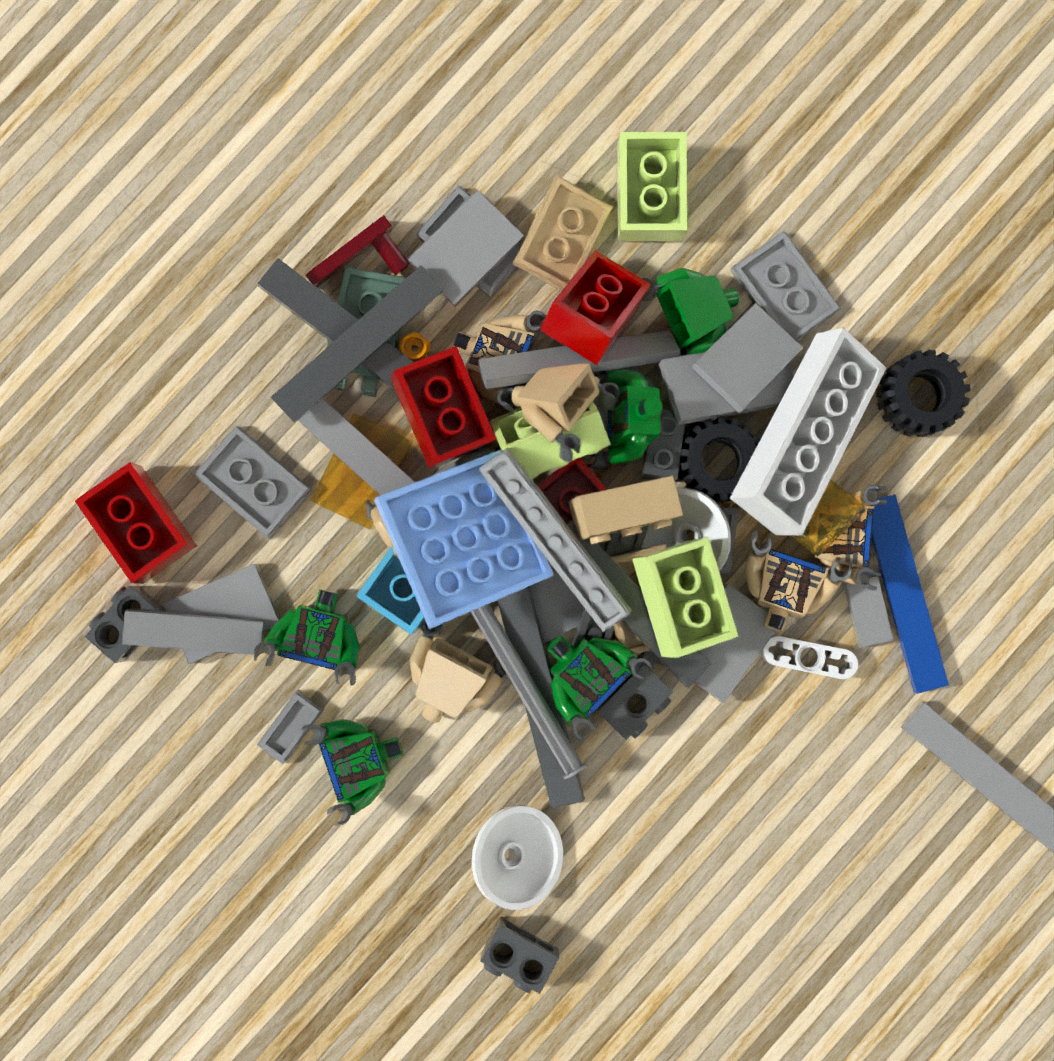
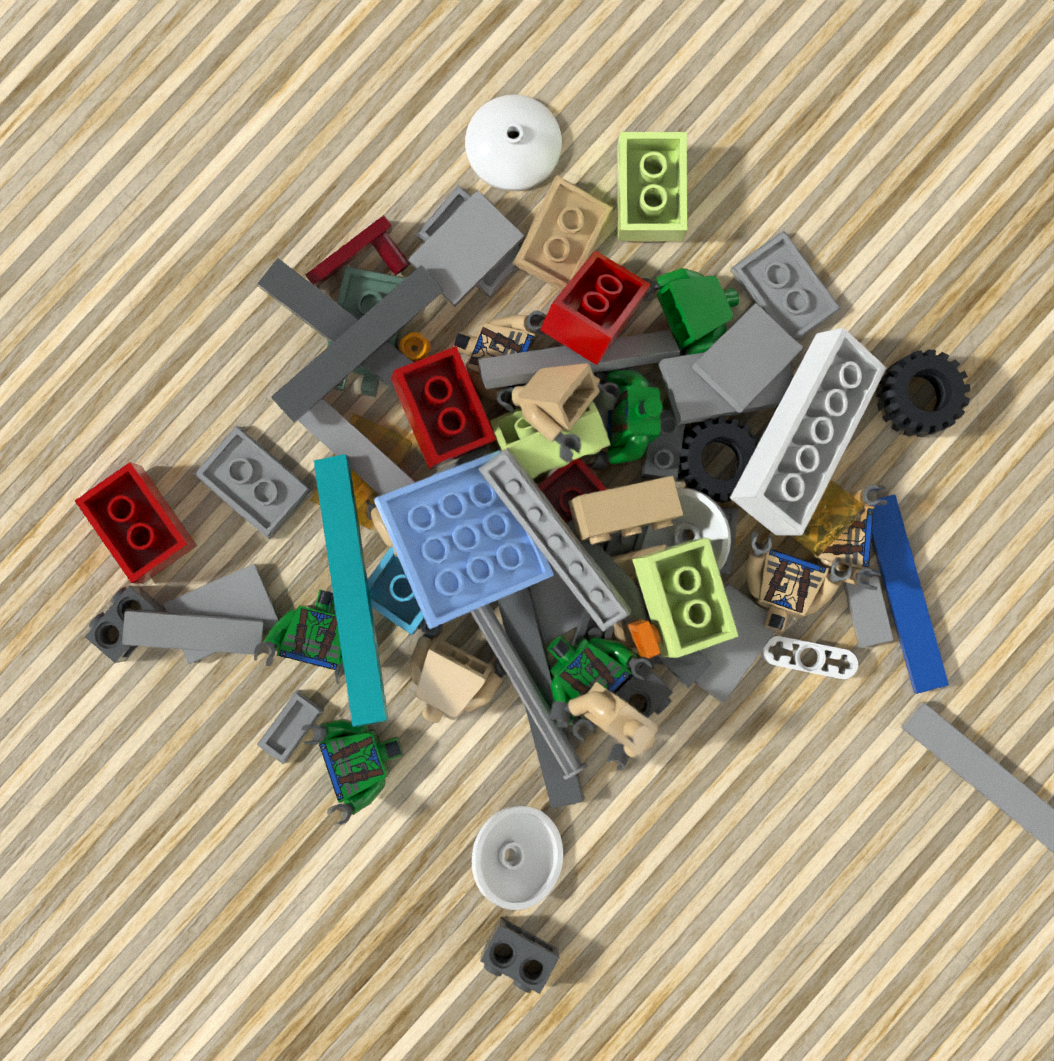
(351, 591): none -> teal tile
(519, 161): none -> white dish
(613, 717): none -> tan torso
(645, 638): none -> orange plate

